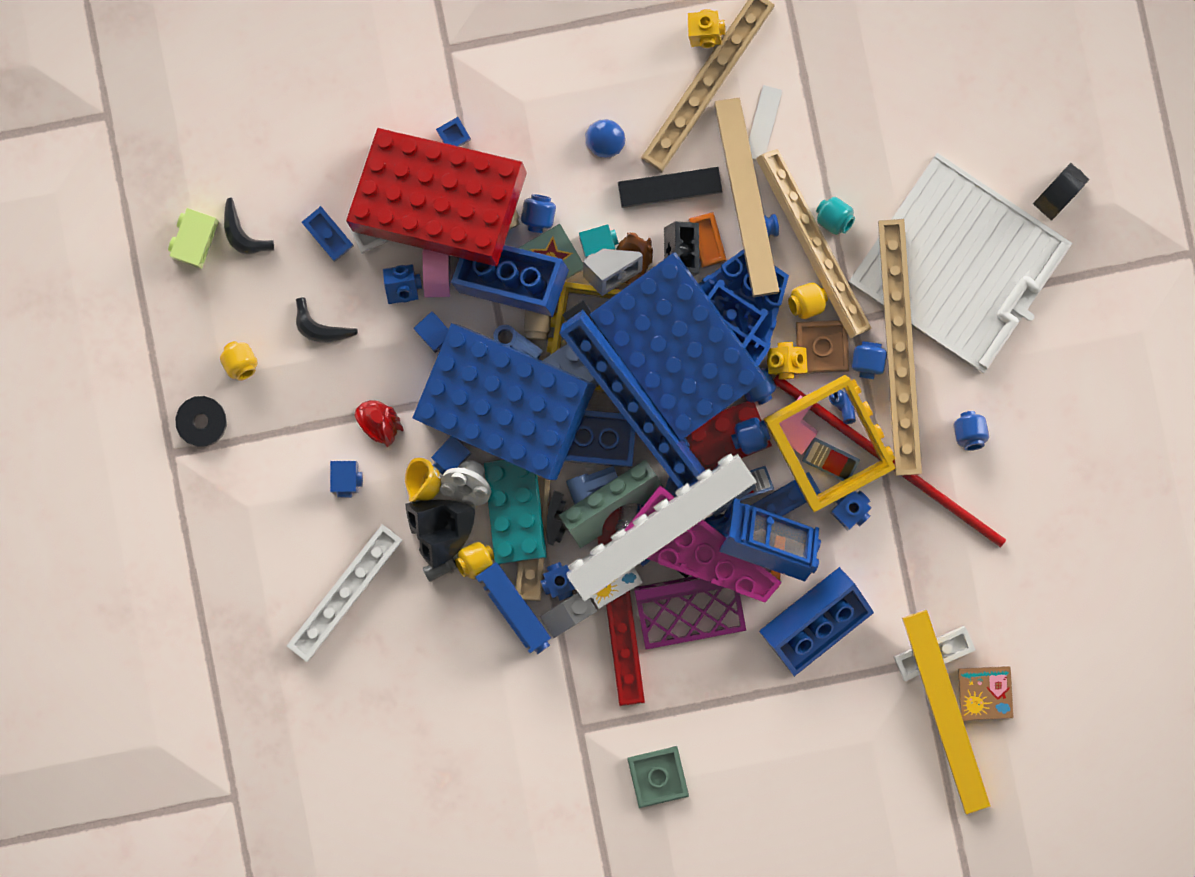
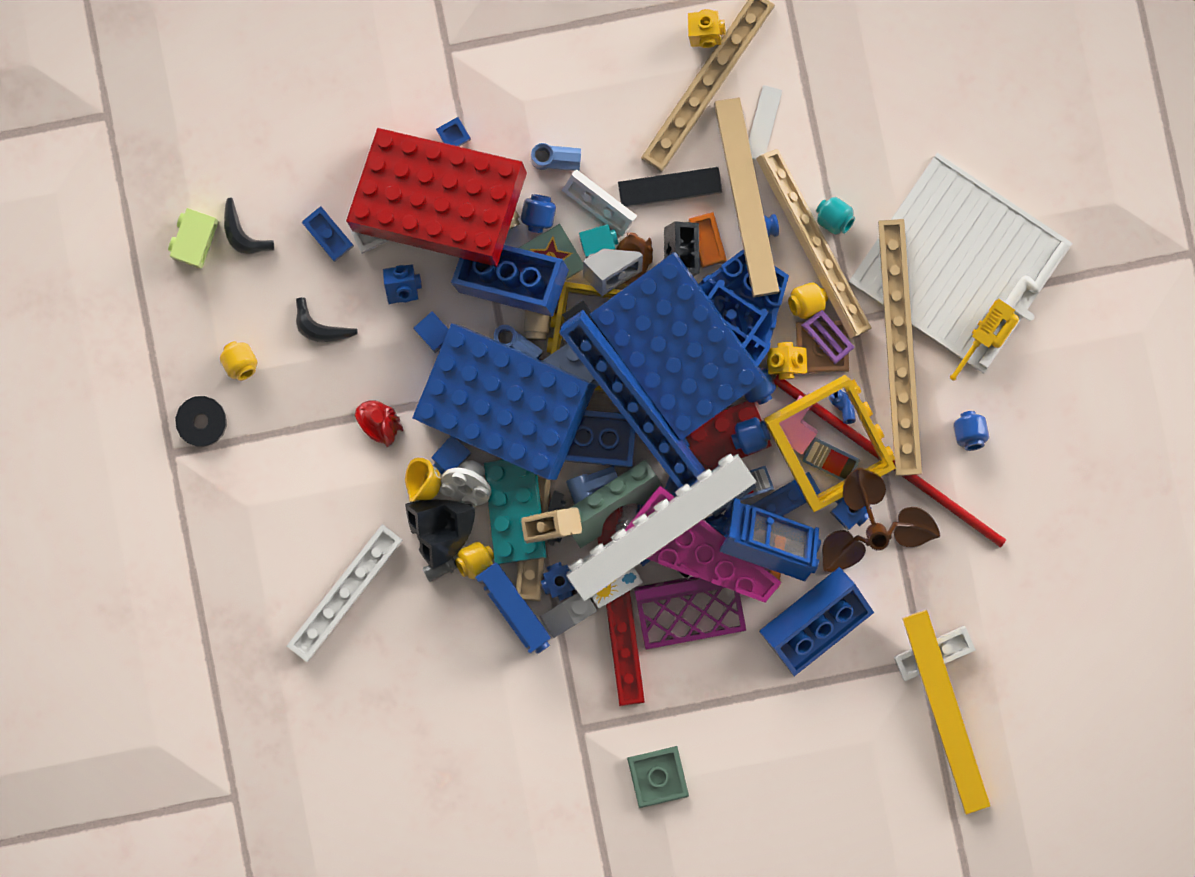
(345, 478): blue brick -> none
(436, 274): bright pink brick -> none
(551, 525): none -> tan brick
(559, 157): none -> medium blue piece
(599, 203): none -> white plate
(605, 138): blue hair -> none
(806, 326): none -> medium lavender tile
(866, 489): none -> reddish brown plant
(869, 360): blue head -> none
(985, 693): medium nougat tile -> none
(986, 329): none -> yellow piece
(1061, 191): black brick -> none

